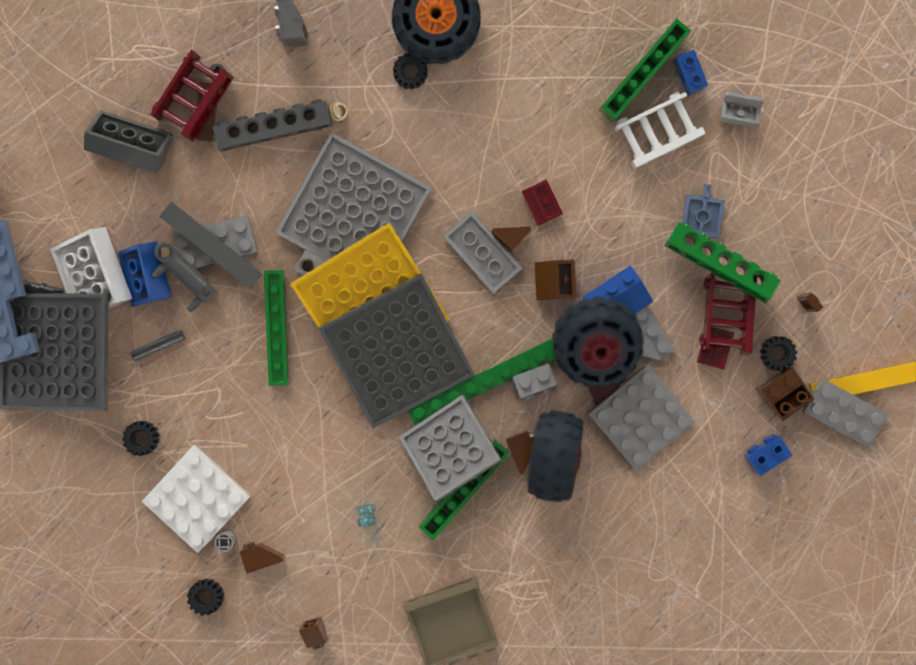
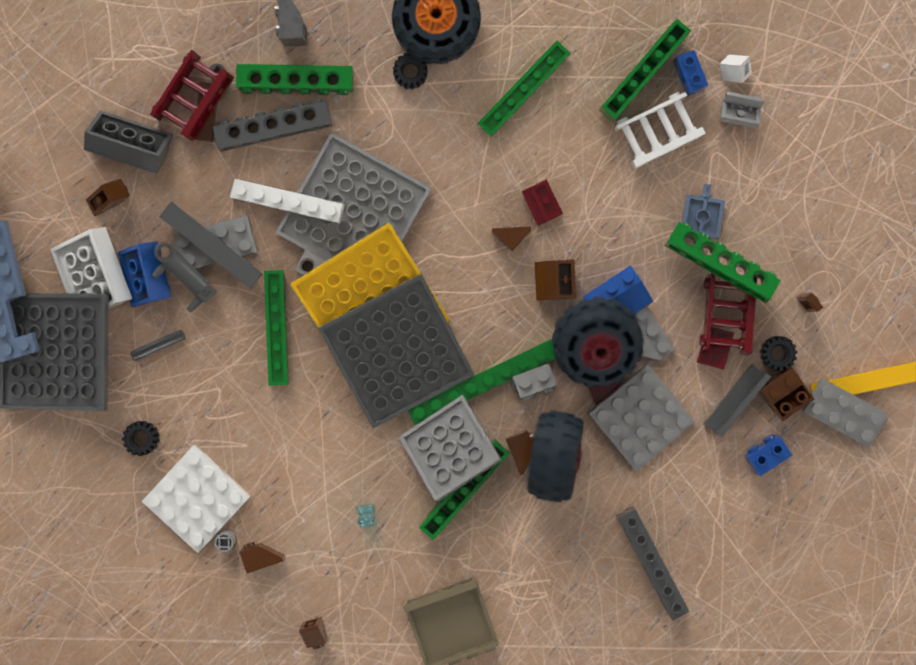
(34, 288): black pin -> none
(107, 196): none -> reddish brown slope
(194, 601): black tyre -> none
(246, 72): none -> green brick
(287, 201): none -> white plate
(338, 111): tan plate -> none
(482, 252): light grey plate -> none
(524, 88): none -> green plate
(652, 563): none -> dark grey brick
(735, 68): none -> white panel
(736, 400): none -> dark grey fence

